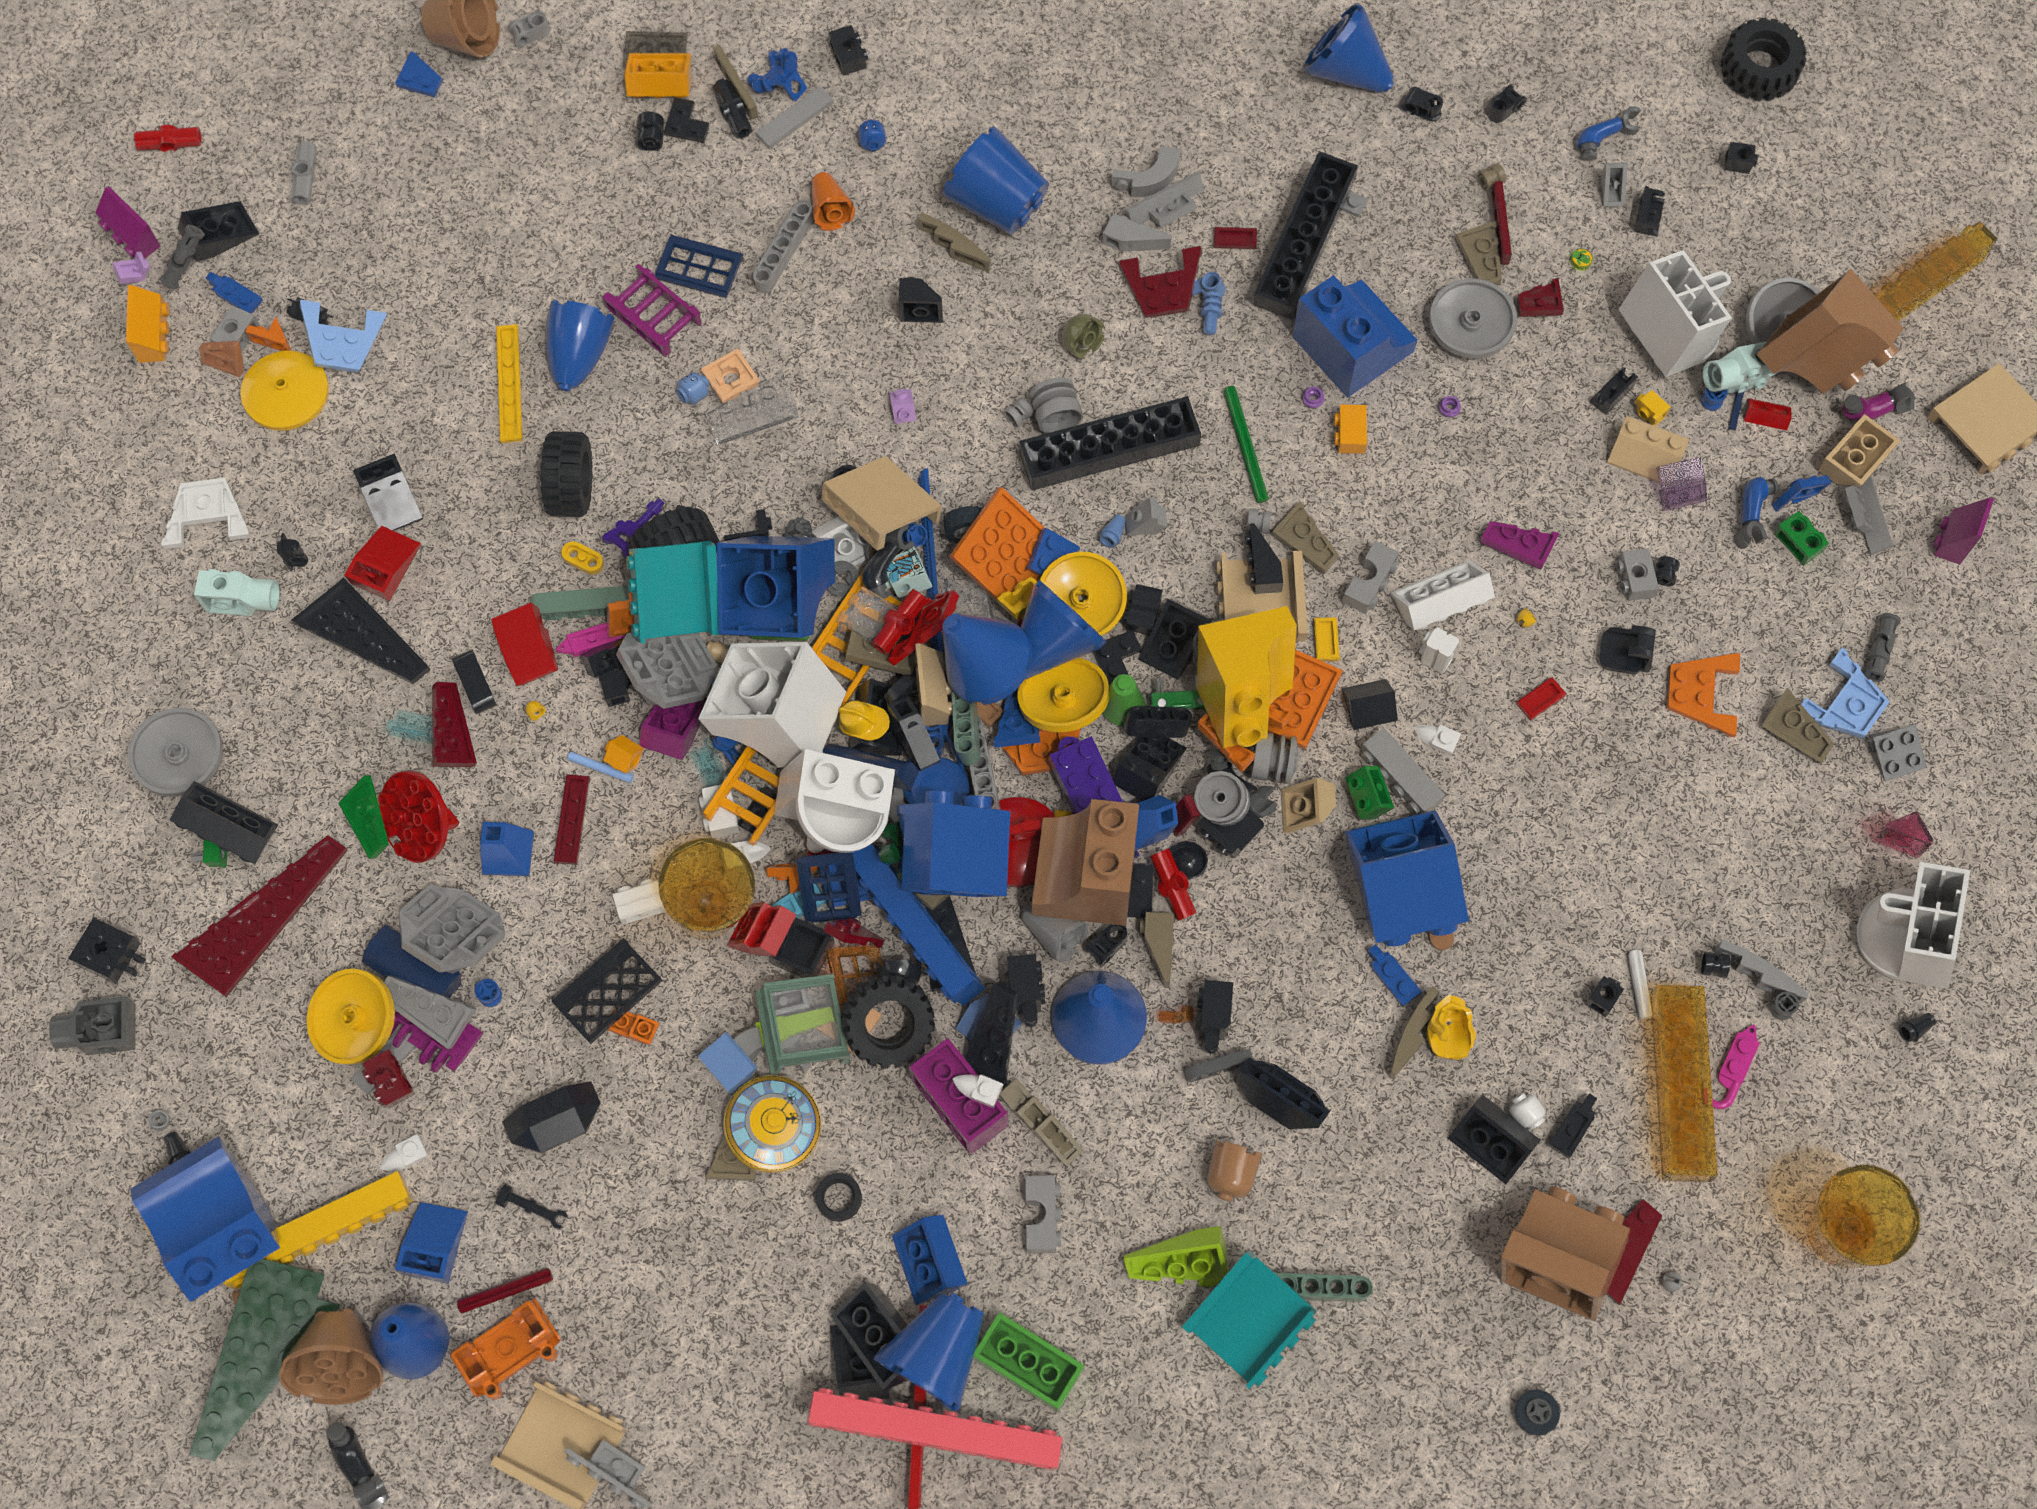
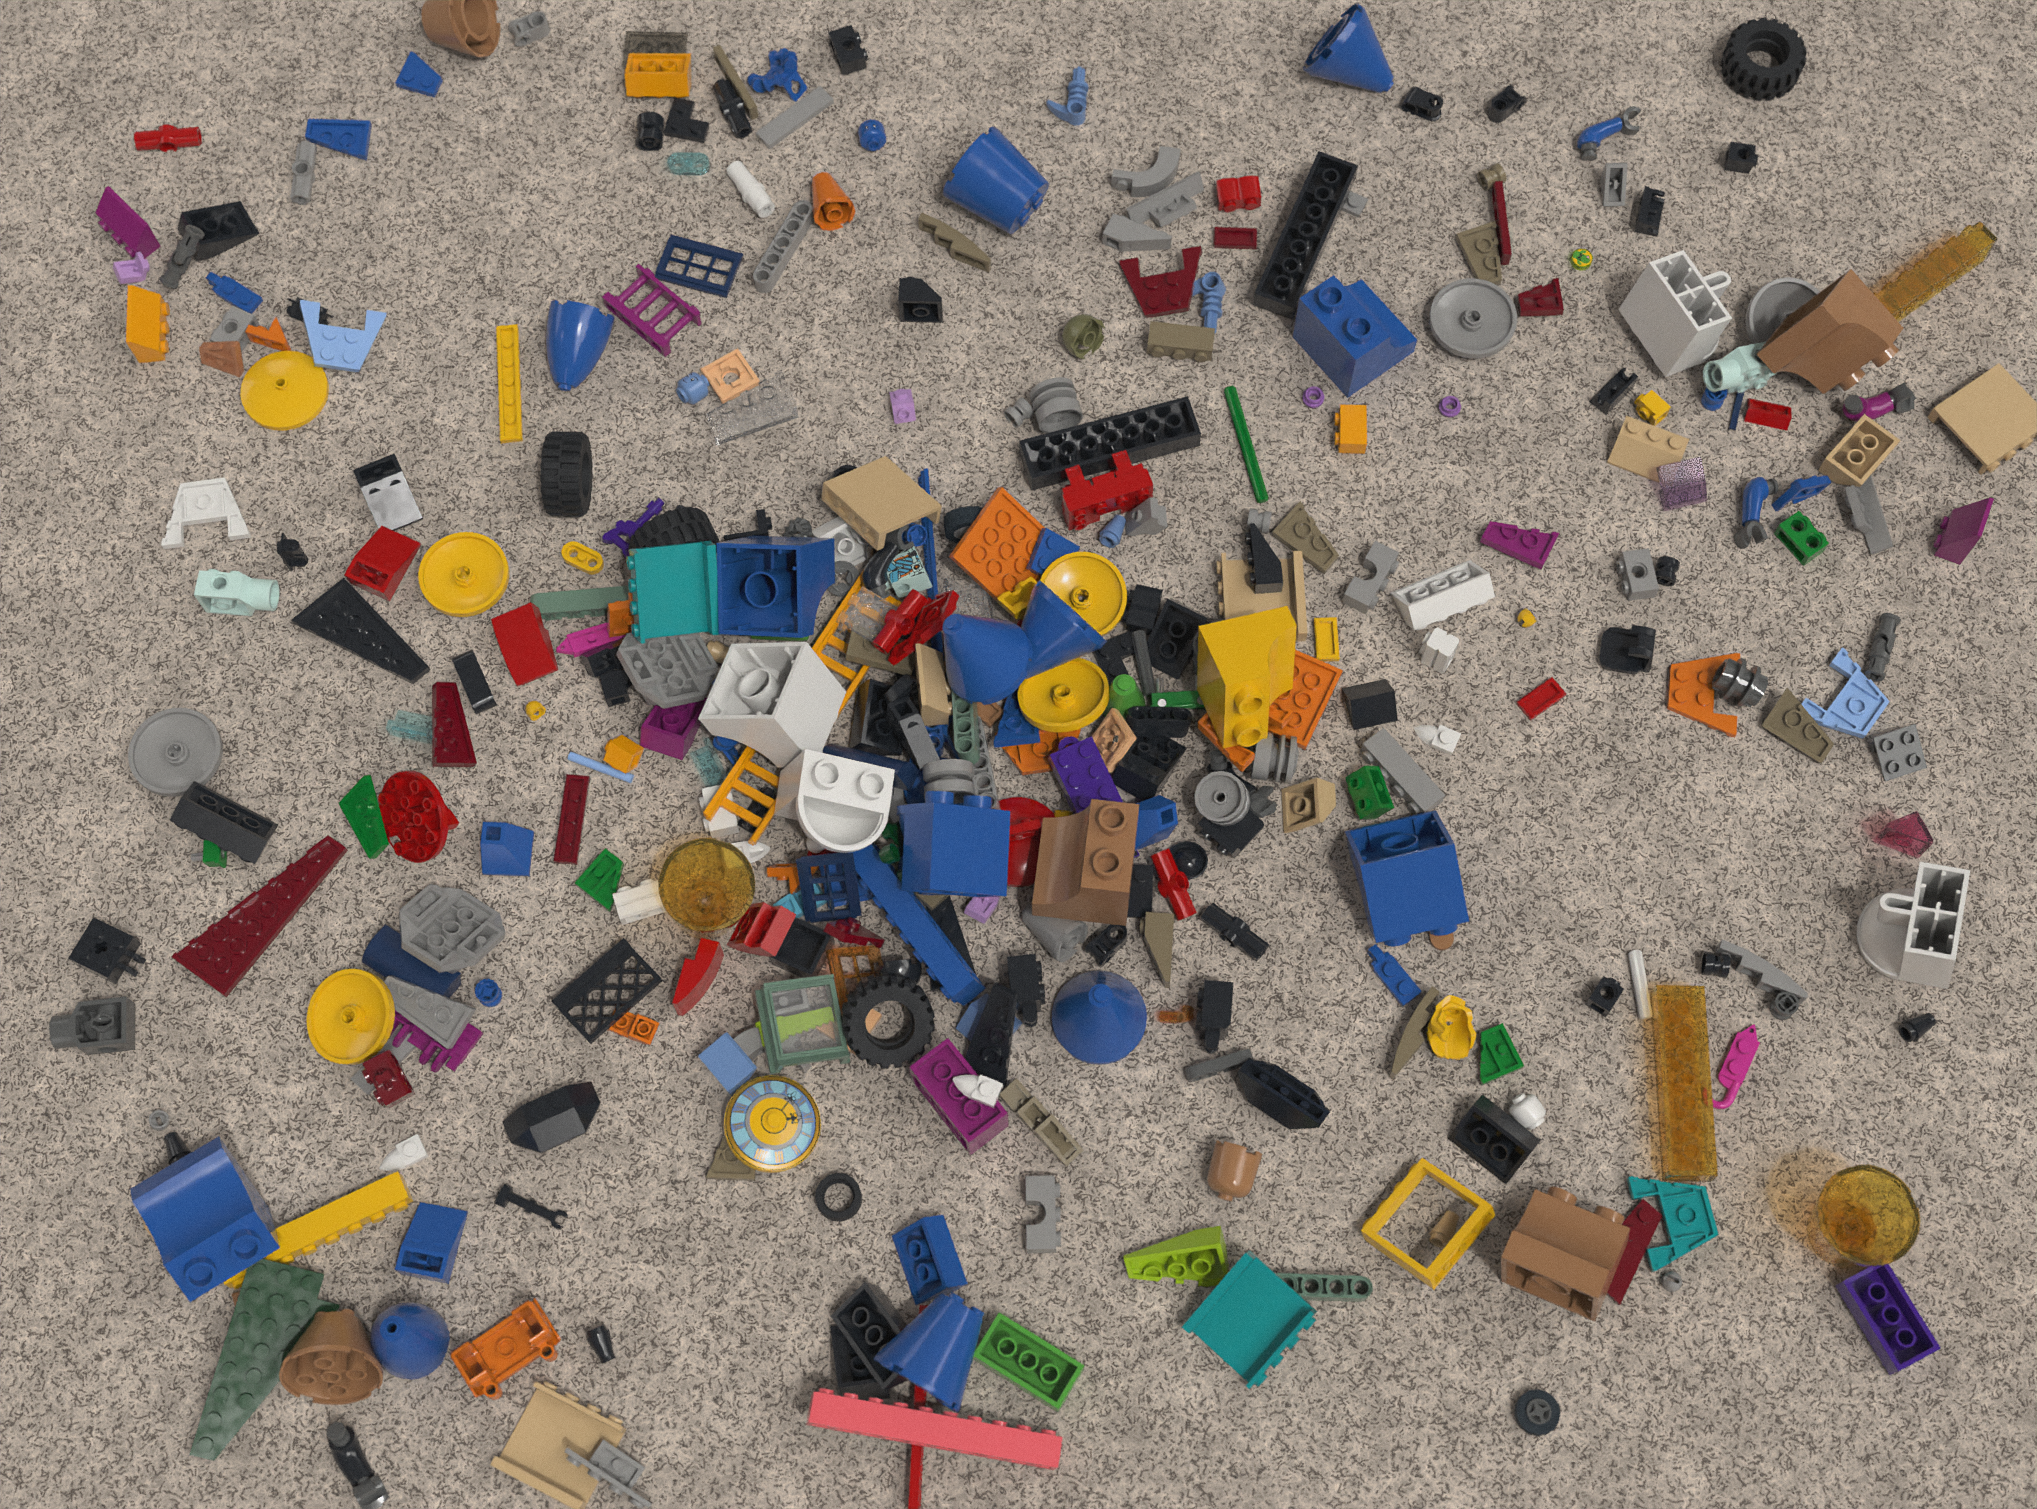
(341, 135): none -> blue wing
(463, 574): none -> yellow dish
(504, 1290): dark red axle -> none
(601, 1343): none -> black cone
(602, 879): none -> green wing
(689, 162): none -> clear light blue plate
(697, 975): none -> red slope
(750, 189): none -> white piece
(863, 720): yellow piece -> none
(950, 776): none -> light grey wheel
(981, 908): none -> lavender bracket
(1076, 102): none -> medium blue piece
(1113, 726): none -> light nougat piece
(1117, 490): none -> red piece
(1143, 662): none -> dark grey axle
(1180, 341): none -> dark tan brick
(1186, 814): dark red tile -> none
(1234, 931): none -> black piece
(1238, 193): none -> red brick
(1444, 1230): none -> tan cone
(1457, 1245): none -> yellow window
(1497, 1055): none -> green wing
(1574, 1127): black hinge -> none
(1685, 1216): none -> teal wing
(1743, 684): none -> dark grey piece
(1887, 1317): none -> dark purple brick

